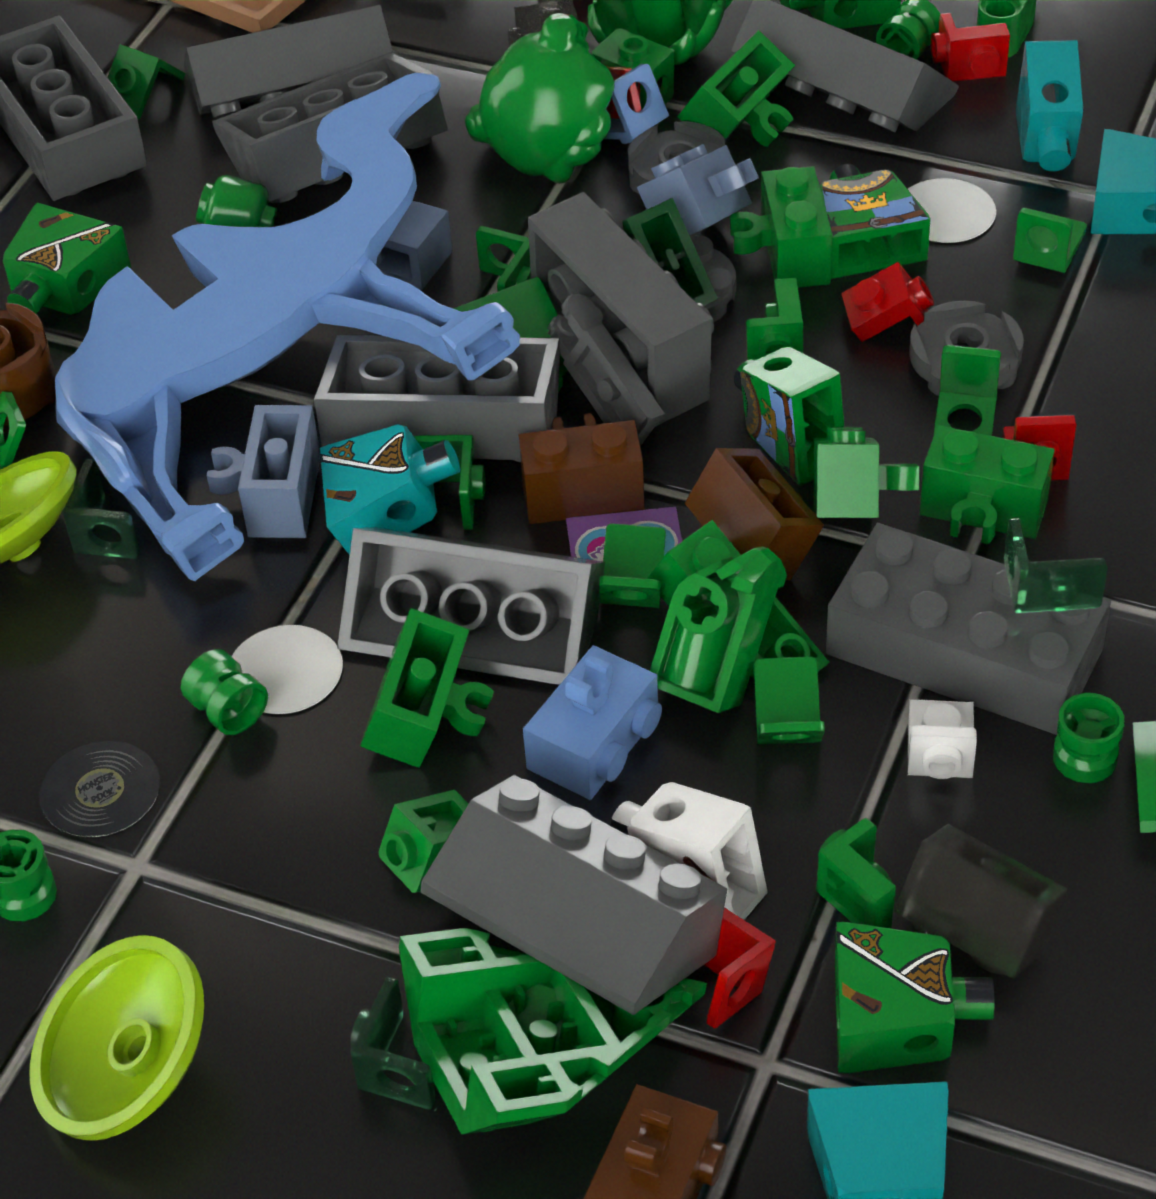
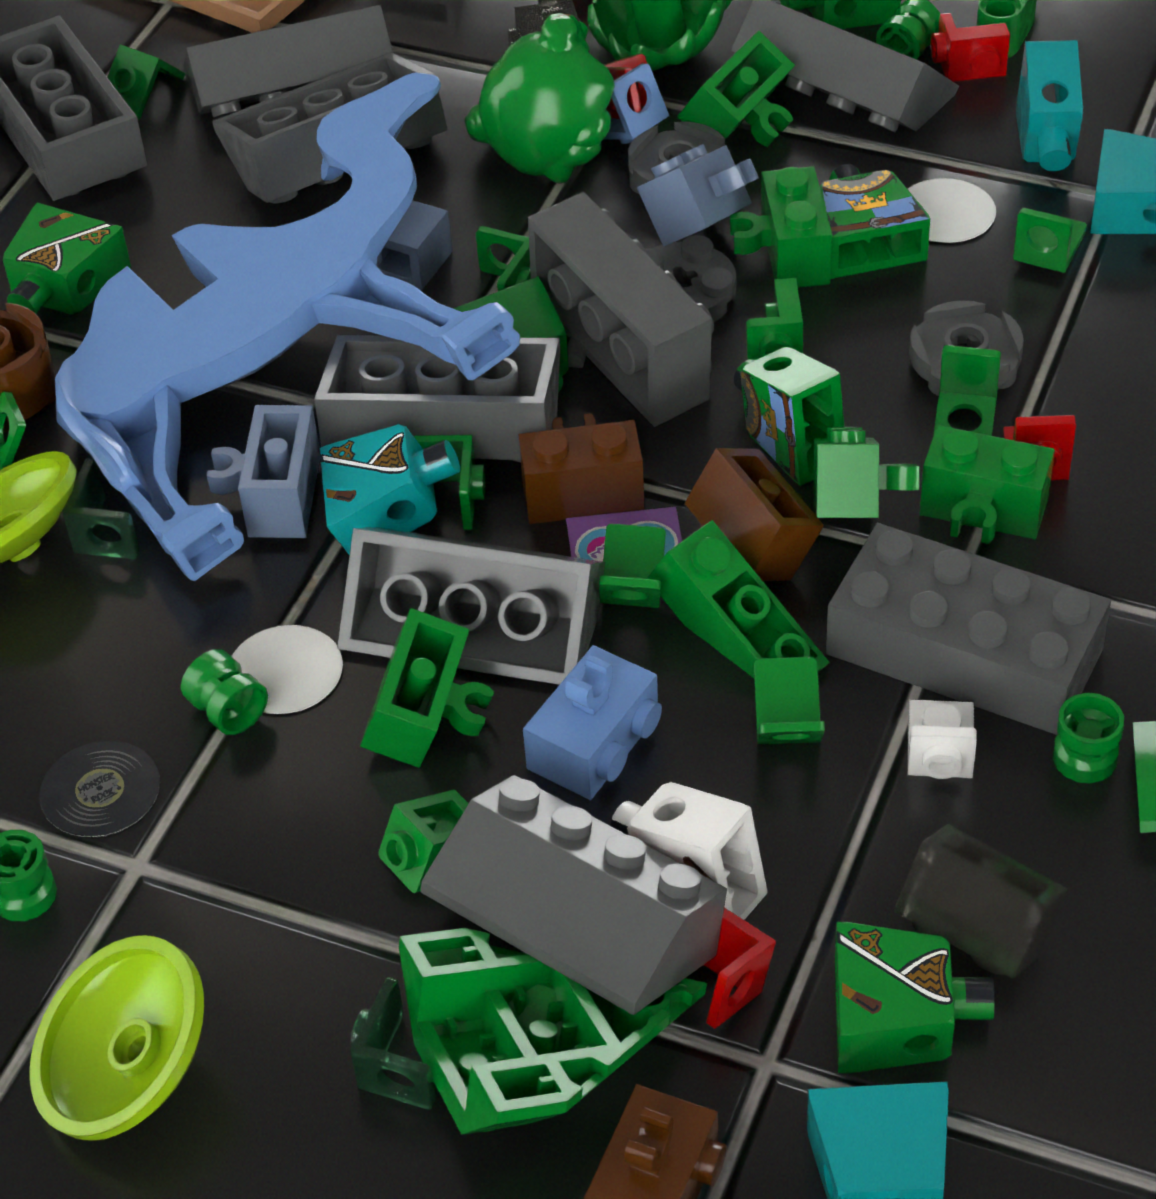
(235, 203): green head -> none
(602, 367): dark grey hinge -> none
(630, 50): green bracket -> none
(671, 248): dark green slope -> none
(711, 654): green piece -> none
(852, 879): green bracket -> none
(886, 300): red bracket -> none
(1051, 584): clear green bracket -> none

